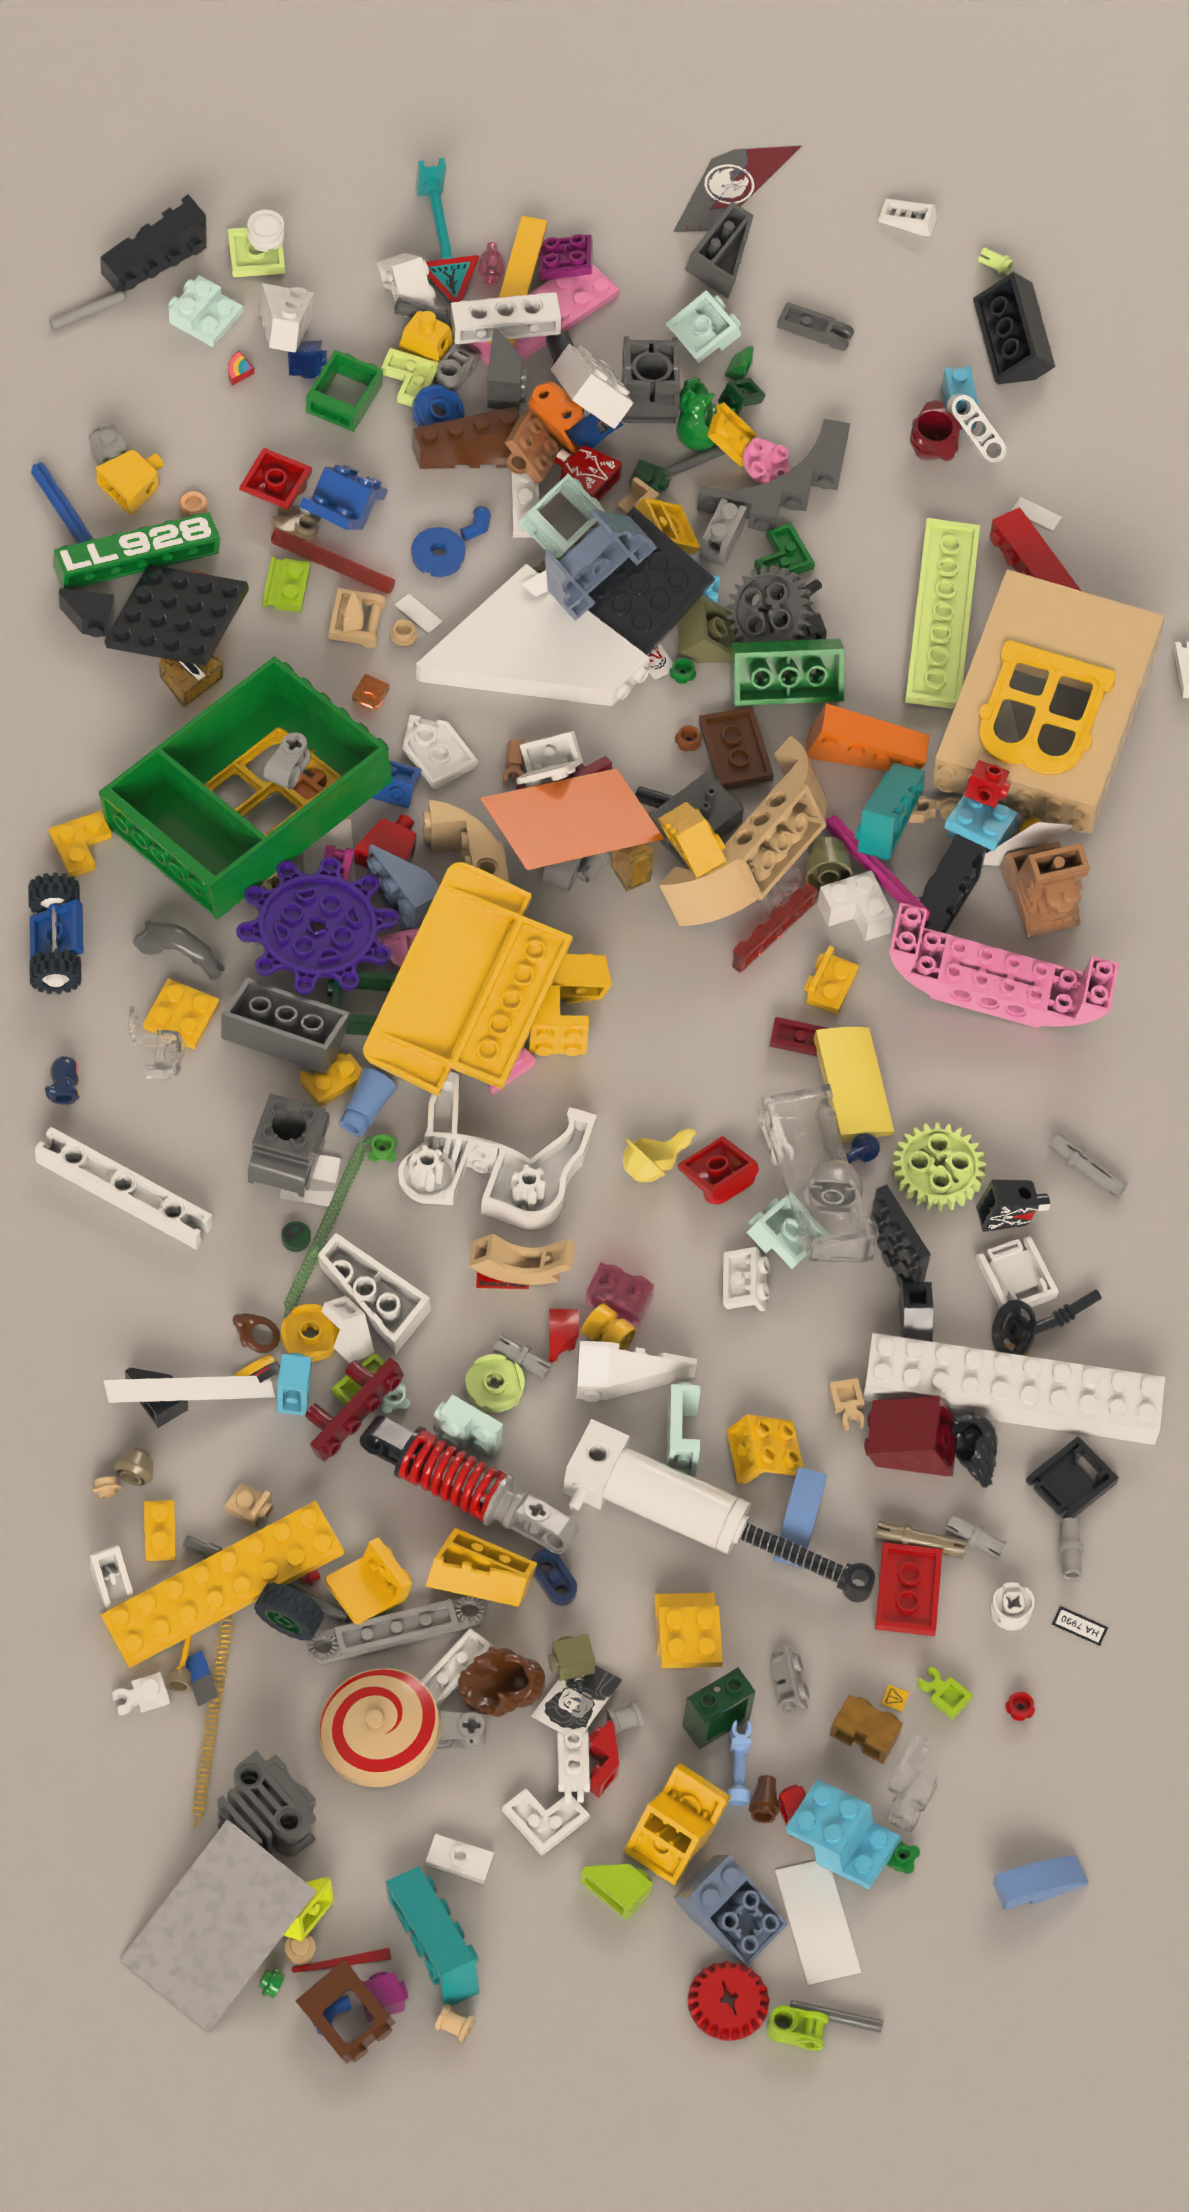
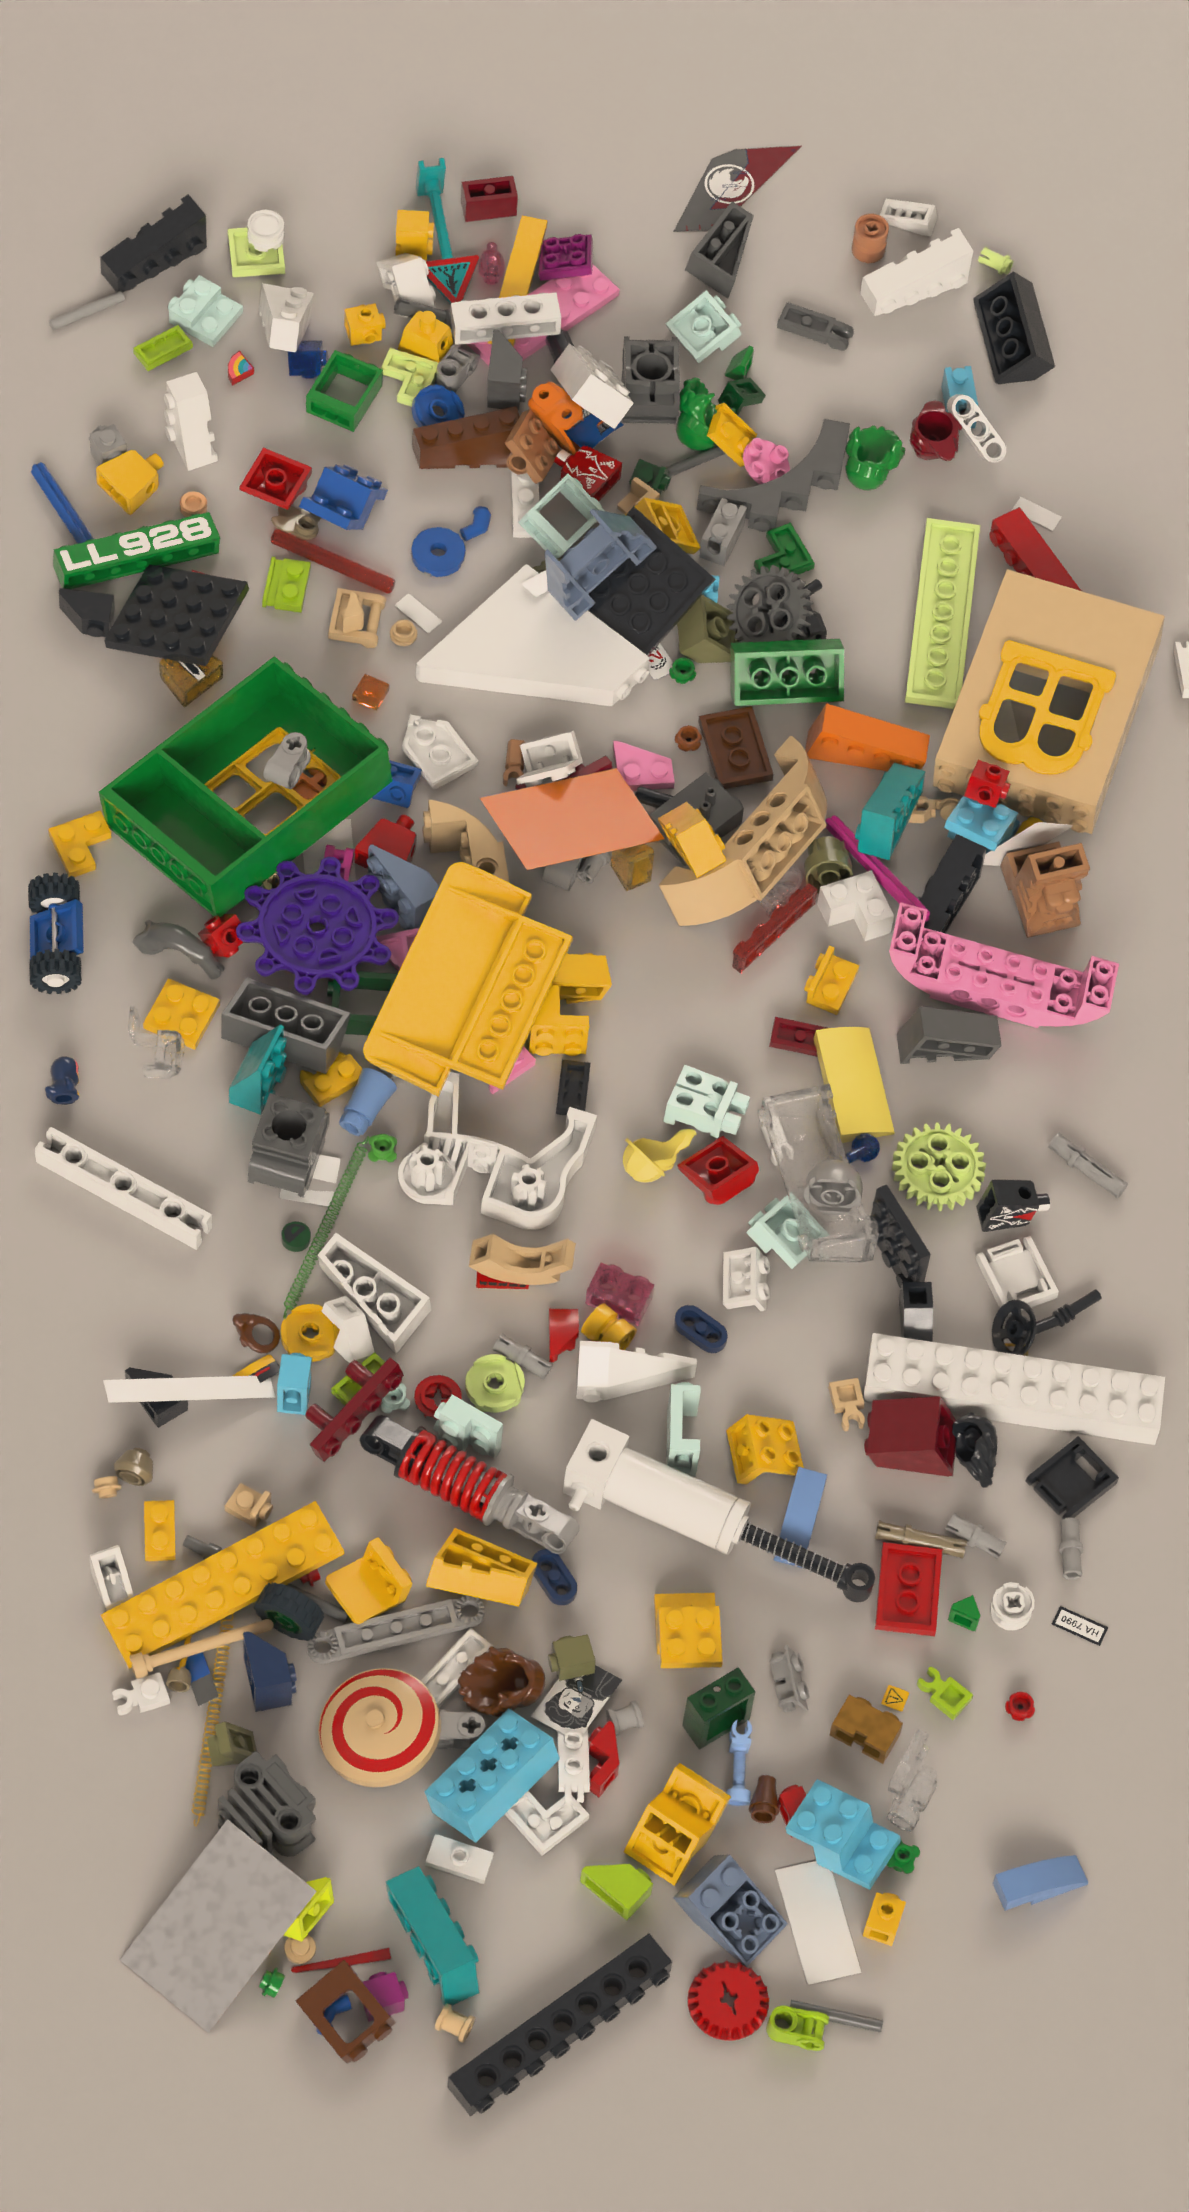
(144, 1663): none -> tan piece
(163, 348): none -> lime plate
(187, 420): none -> white wedge
(221, 935): none -> red brick
(230, 1744): none -> olive slope
(260, 1071): none -> teal slope
(268, 1673): none -> dark blue slope
(363, 324): none -> yellow brick
(413, 233): none -> yellow brick
(428, 1387): none -> red gear
(489, 198): none -> dark red brick
(492, 1775): none -> medium azure brick
(573, 1086): none -> black plate
(643, 767): none -> bright pink wing
(644, 1955): none -> black brick
(702, 1328): none -> dark blue plate
(706, 1103): none -> light aqua hips
(870, 238): none -> nougat wheel
(872, 456): none -> green hair
(884, 1918): none -> yellow brick
(919, 275): none -> white wedge
(948, 1033): none -> dark grey wedge
(965, 1613): none -> green slope

